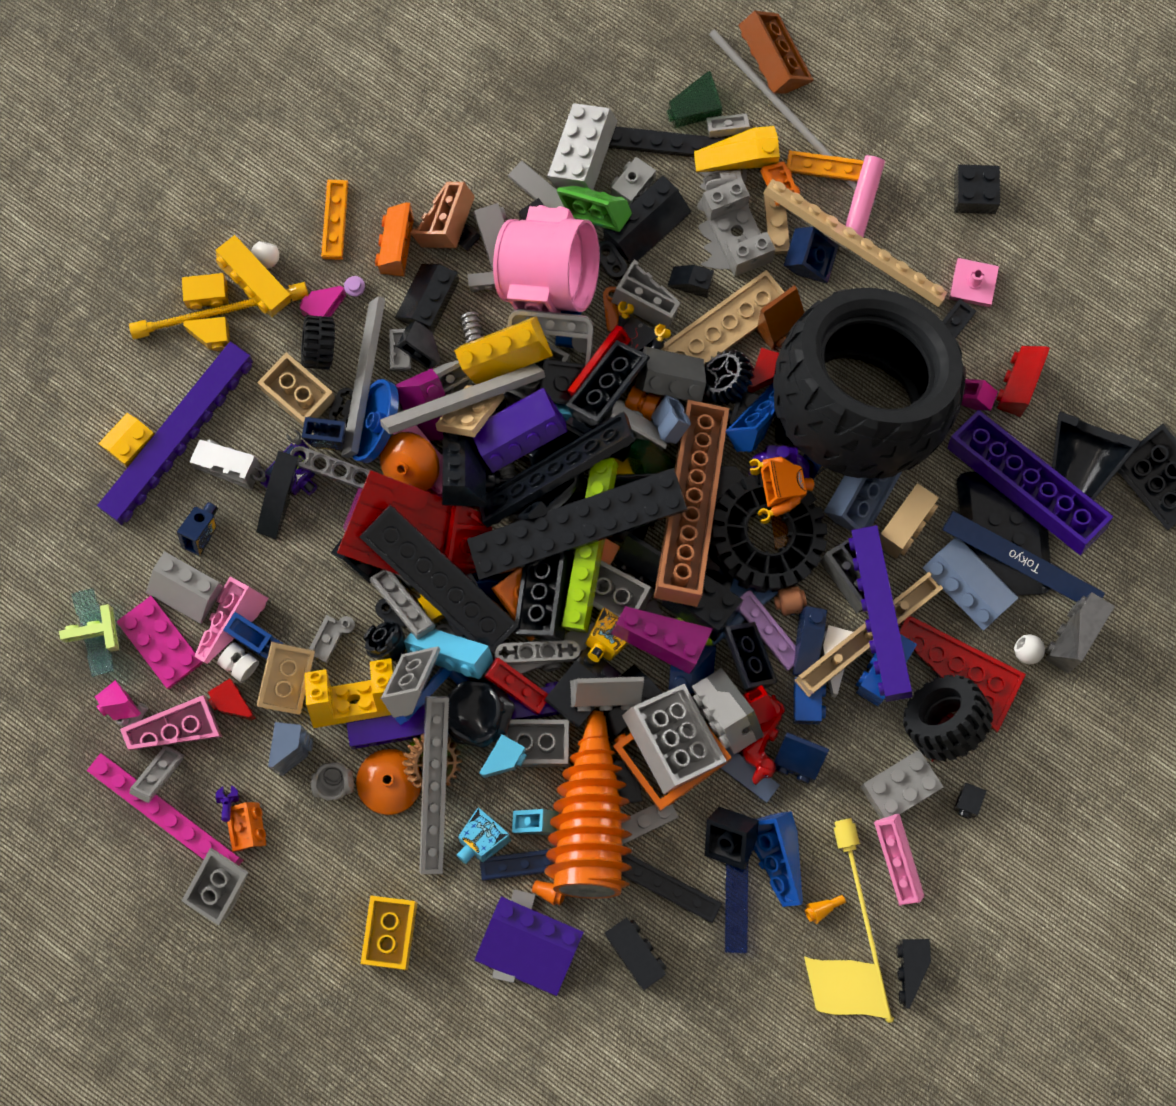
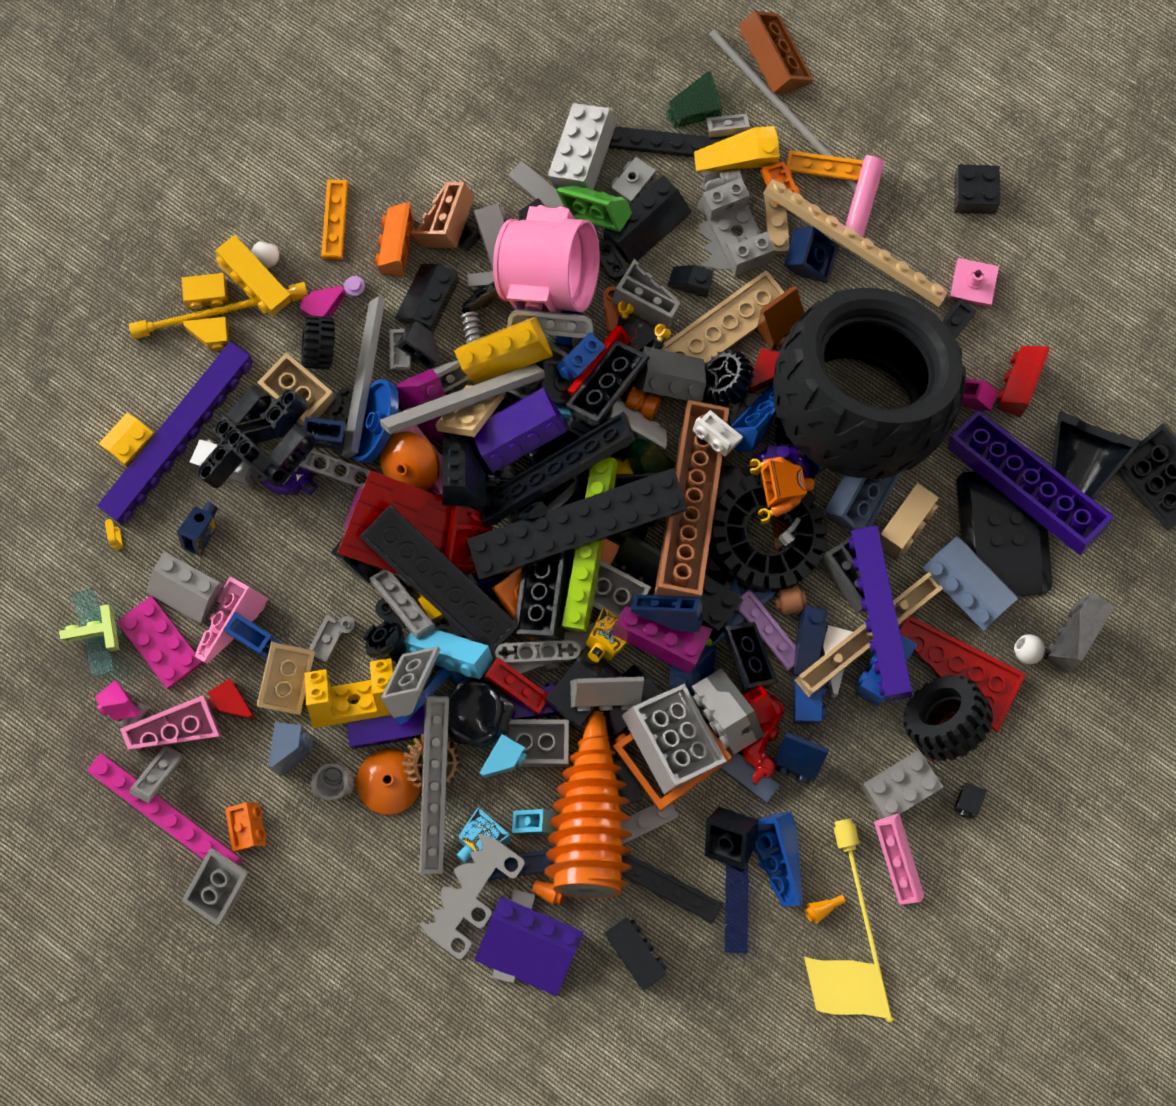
(113, 535): none -> yellow piece
(226, 801): dark purple bar -> none
(235, 660): white wheel -> none
(249, 425): none -> black piece
(277, 495): black slope -> none
(389, 933): yellow brick -> none
(461, 902): none -> light grey piece
(481, 298): none -> black hinge
(580, 357): none -> blue bracket
(670, 420): sand blue brick -> none
(674, 612): none -> dark blue slope
(717, 433): none -> white bracket
(787, 537): none -> light grey hand
(915, 960): black slope -> none
(1018, 558): dark blue tile -> none

